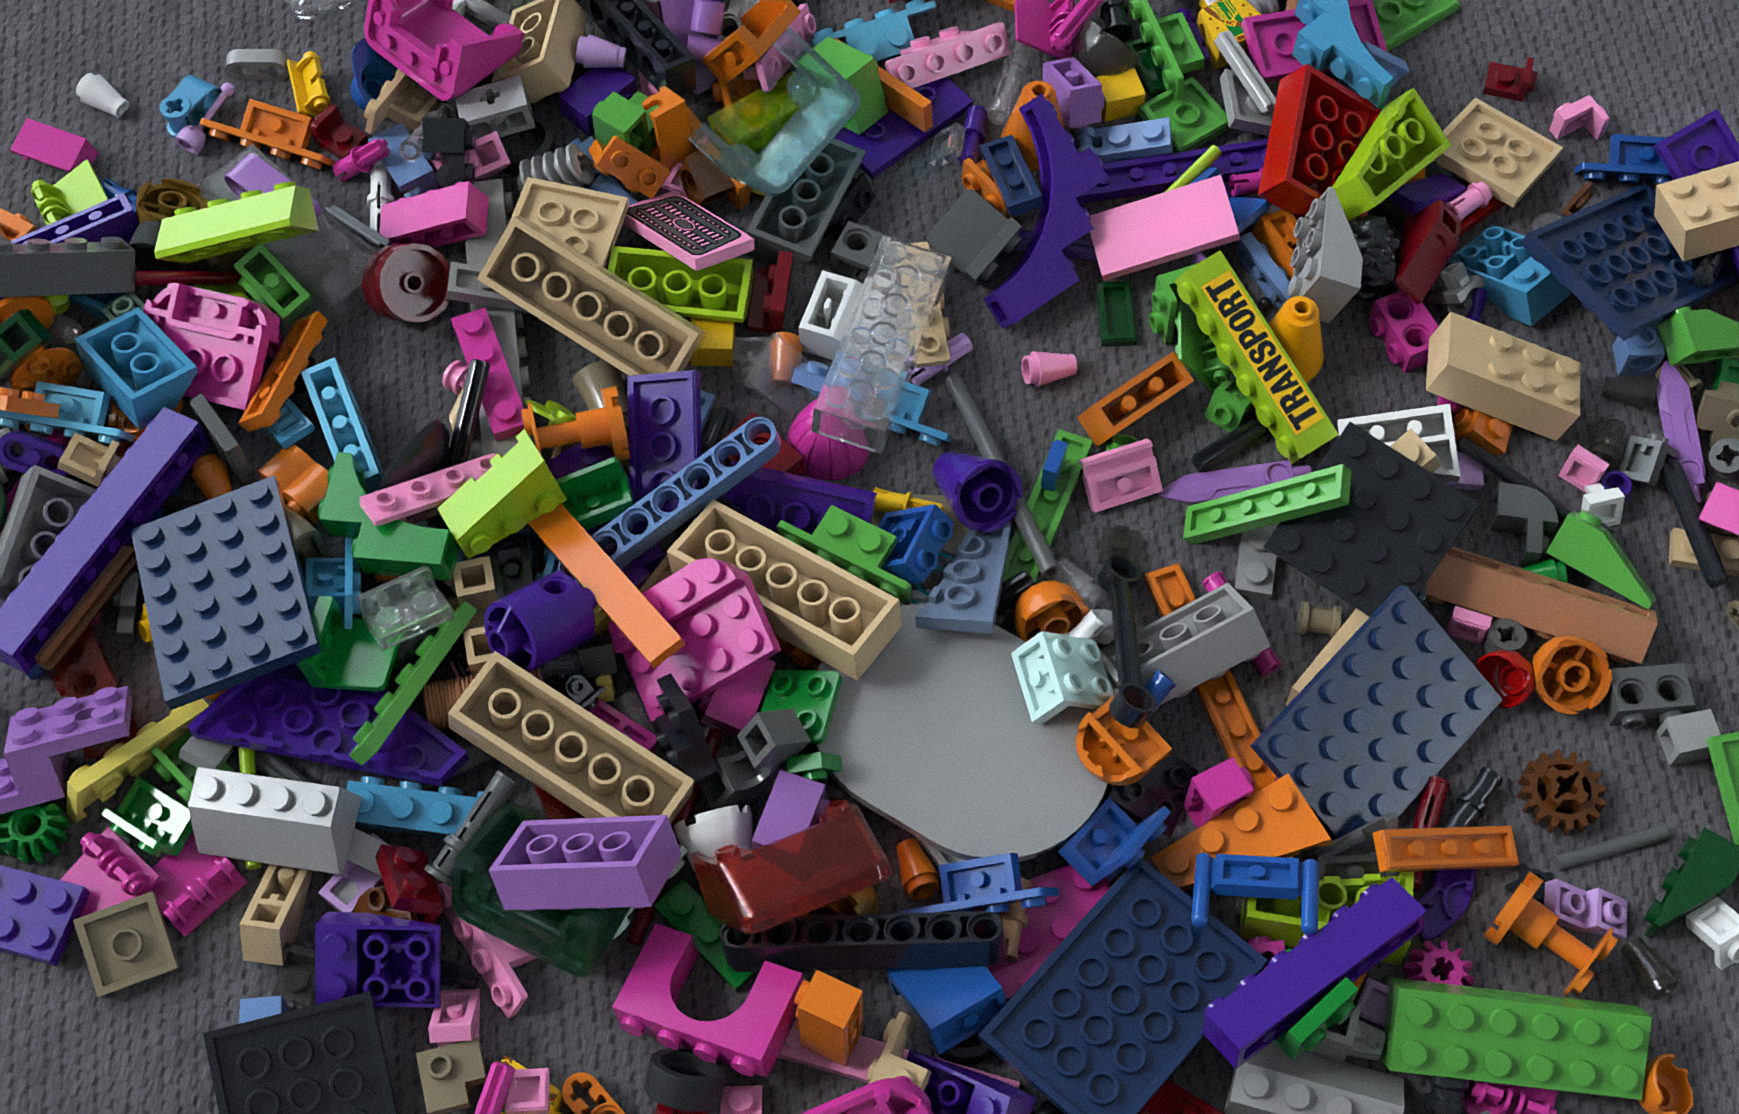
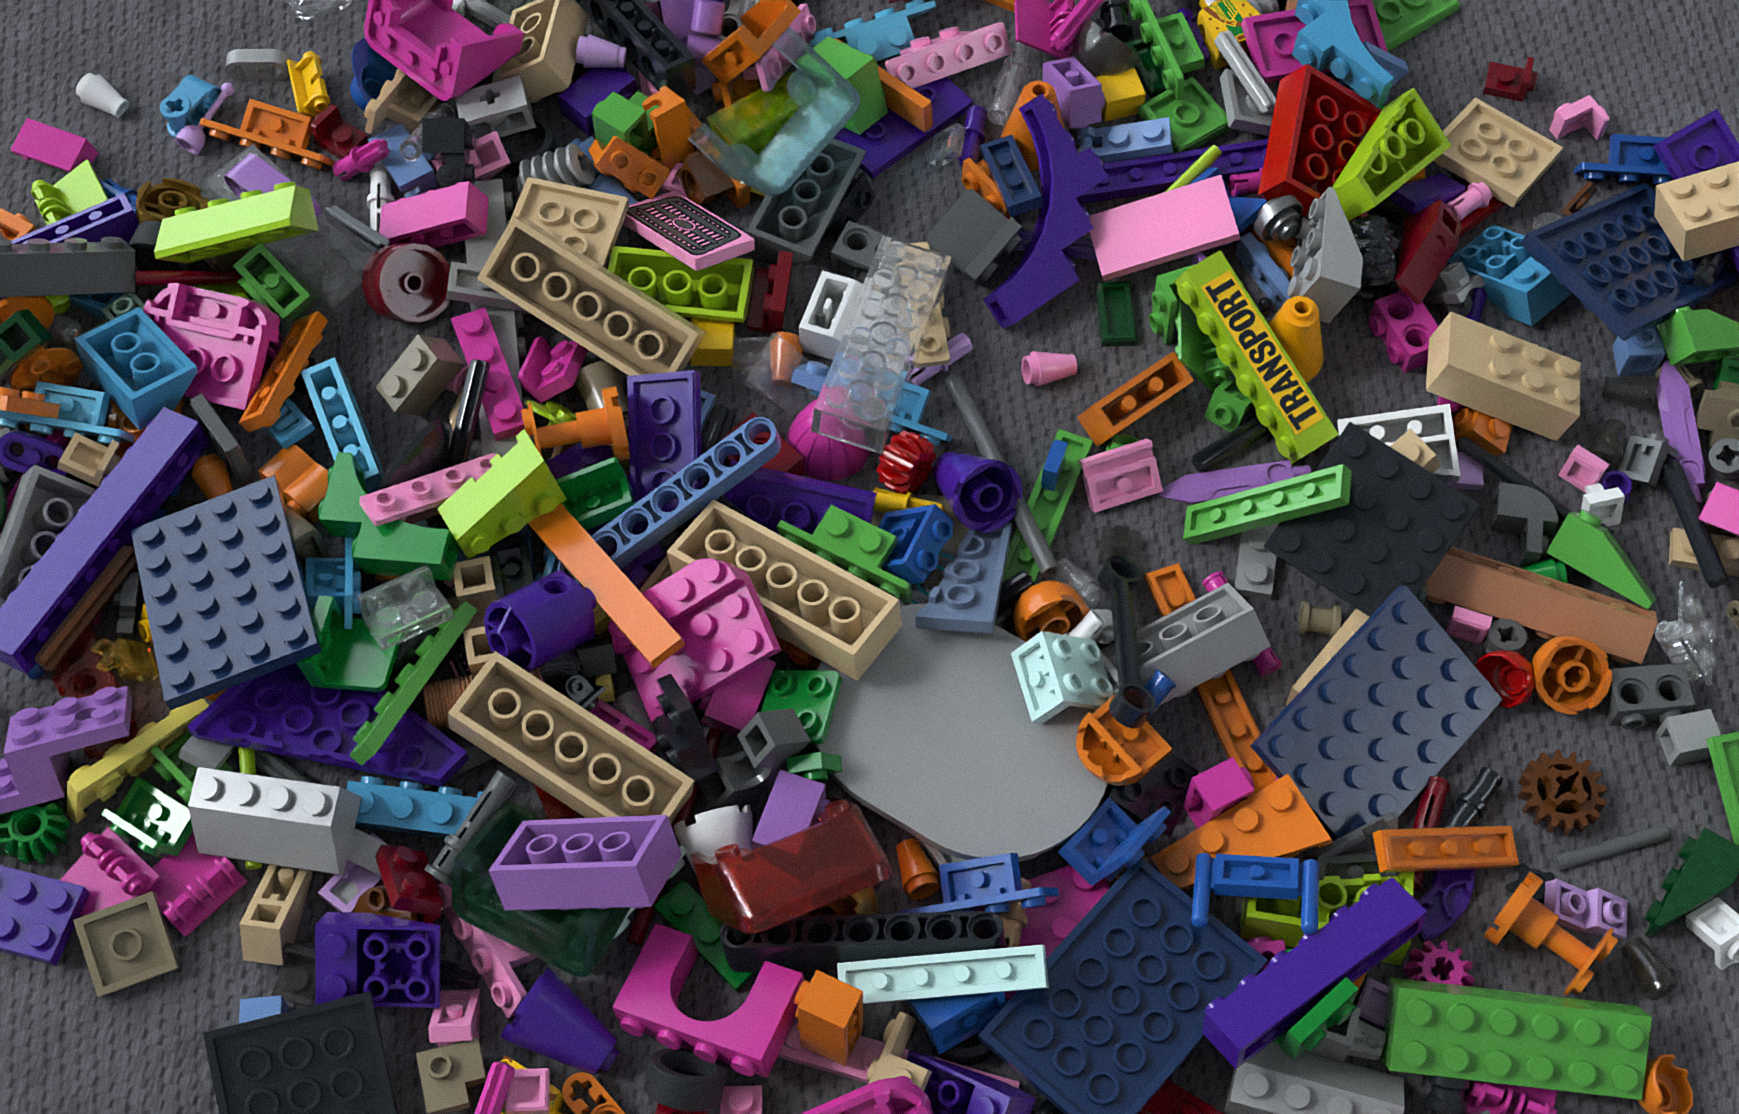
(129, 657): none -> clear yellow plate
(420, 375): none -> dark tan brick
(550, 369): none -> dark pink bracket
(561, 1027): none -> dark purple cone
(906, 462): none -> red gear
(947, 974): none -> light aqua plate
(1279, 218): none -> flat silver plate
(1690, 637): none -> clear hinge

